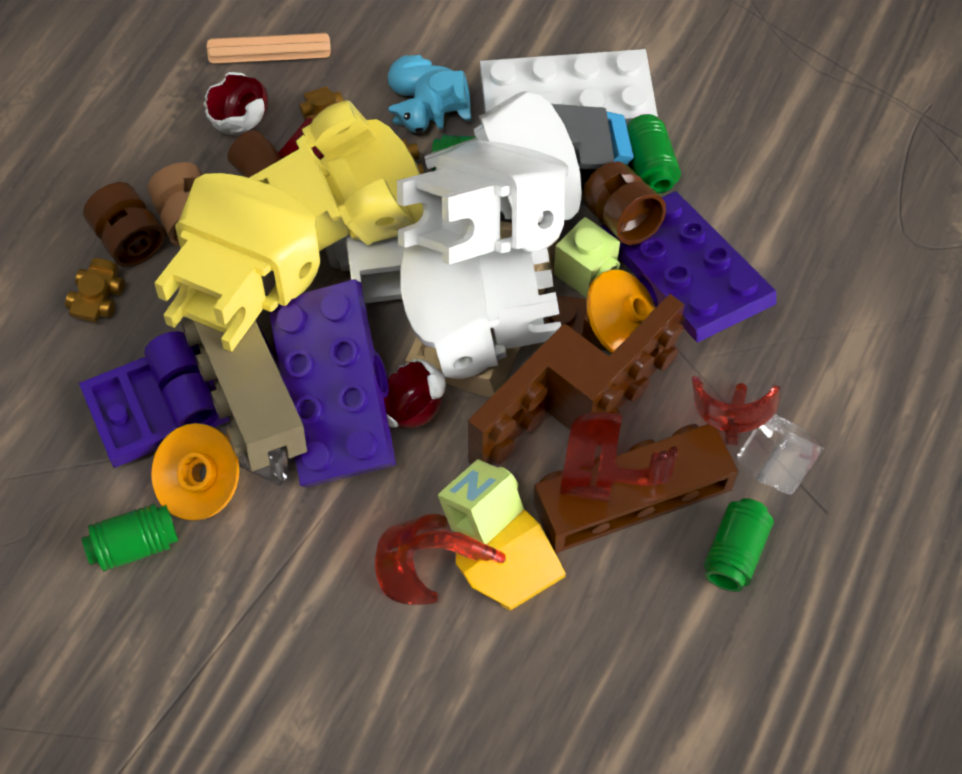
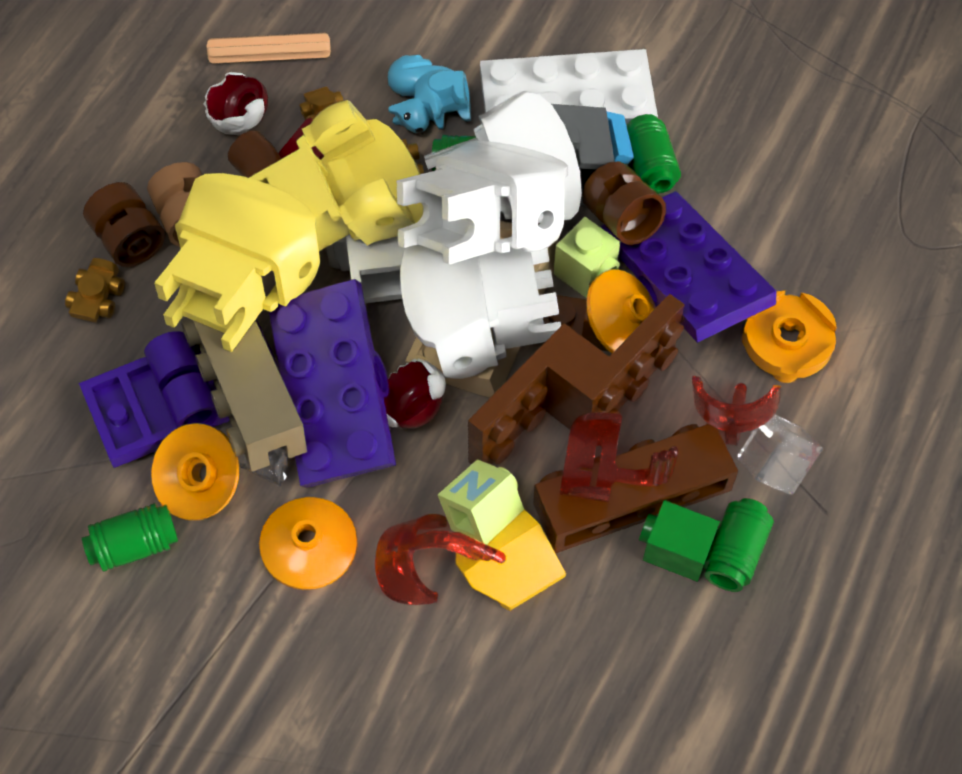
(313, 562): none -> light orange dish
(678, 540): none -> green brick
(785, 358): none -> light orange plate

